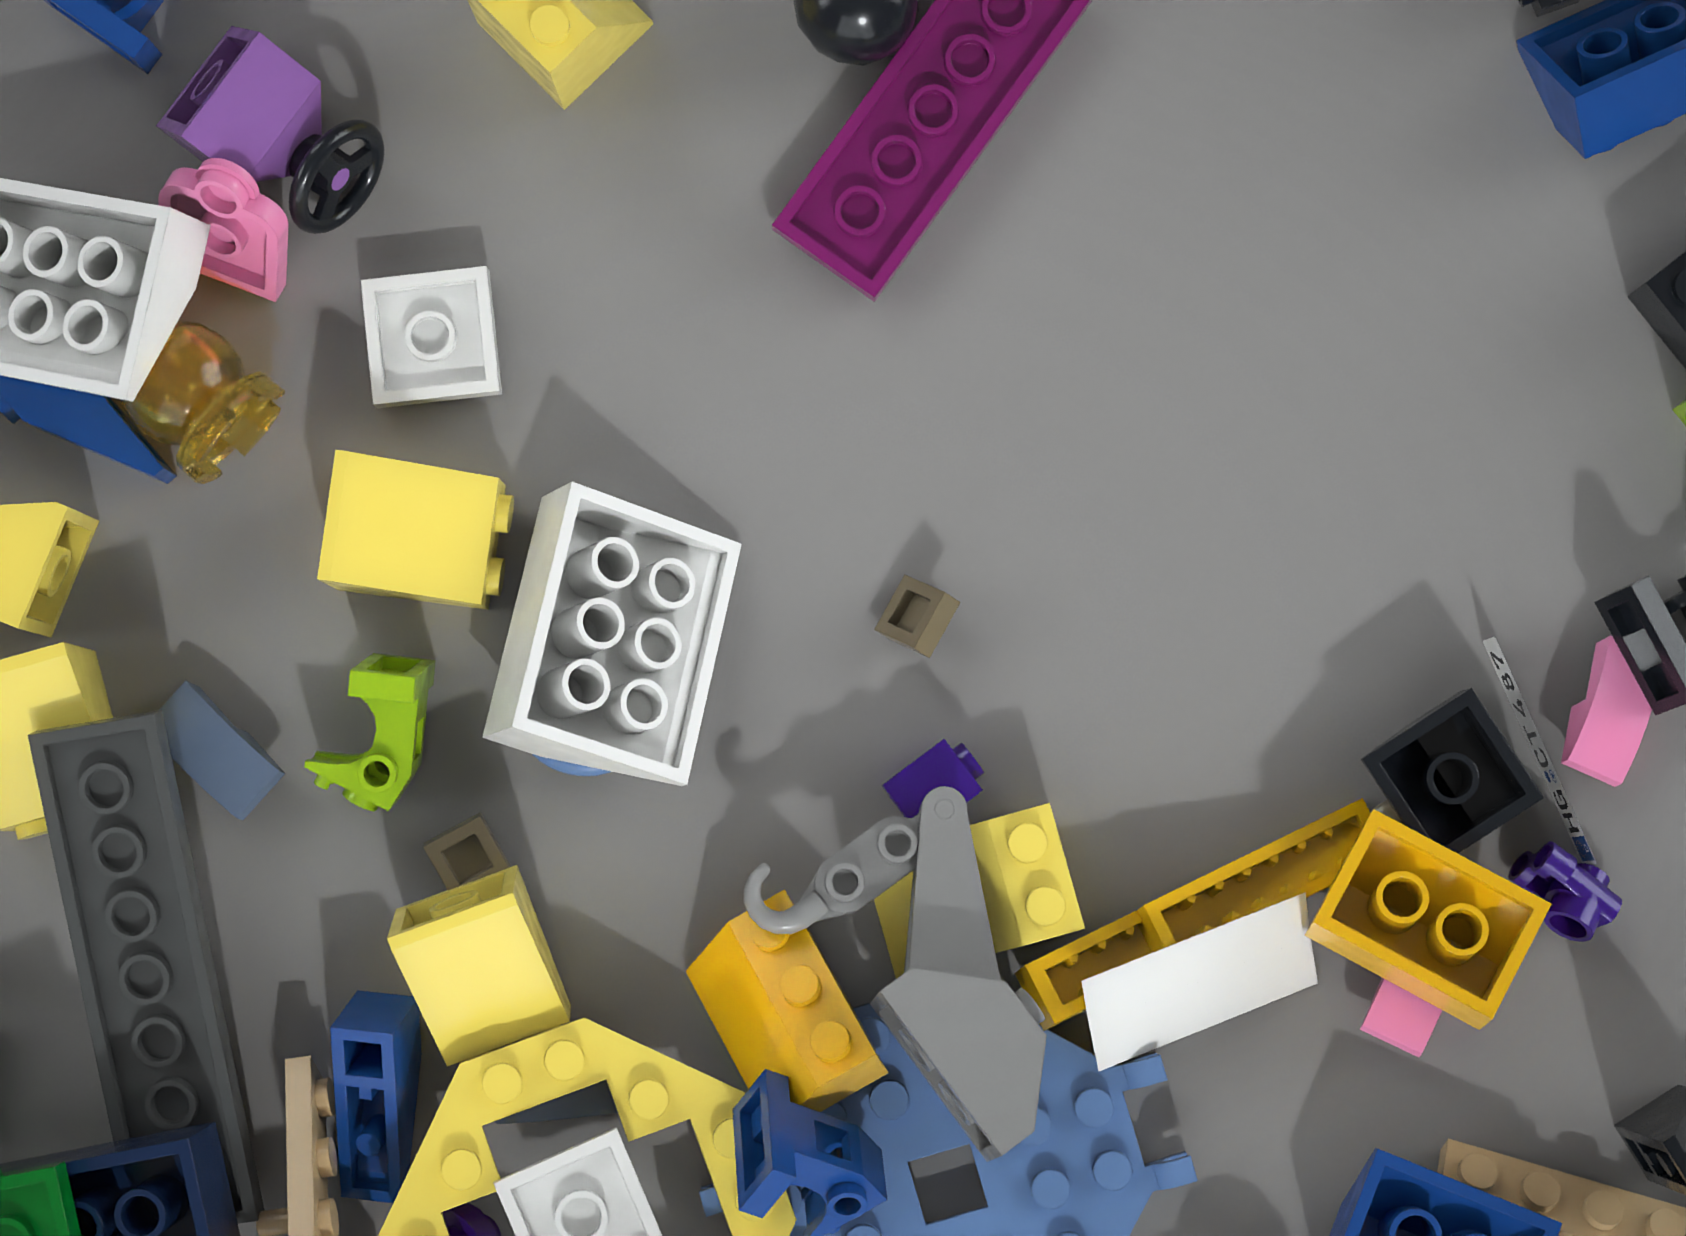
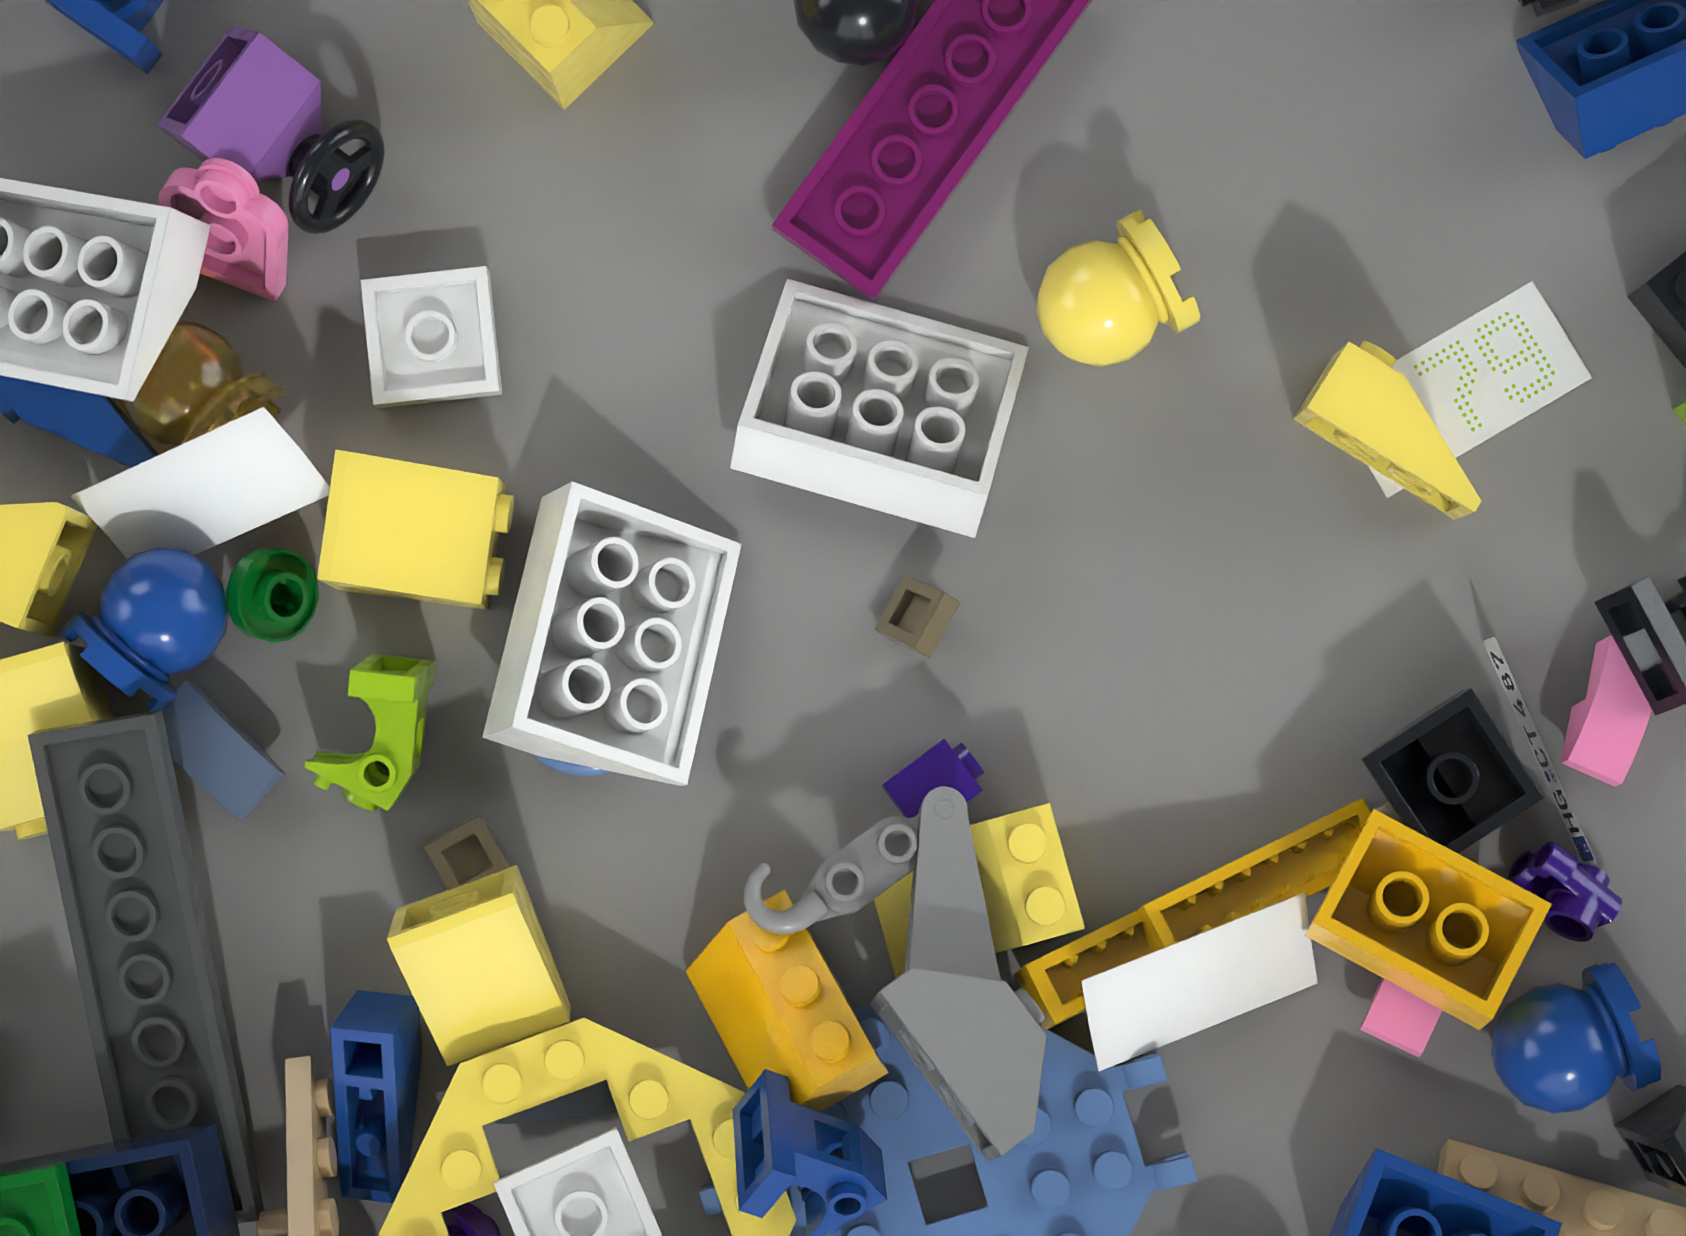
(154, 620): none -> blue tile
(206, 489): none -> white sticker
(272, 594): none -> green plate
(879, 408): none -> white slope
(1108, 297): none -> light yellow tile
(1382, 423): none -> light yellow slope
(1491, 371): none -> white sticker
(1568, 1044): none -> blue tile

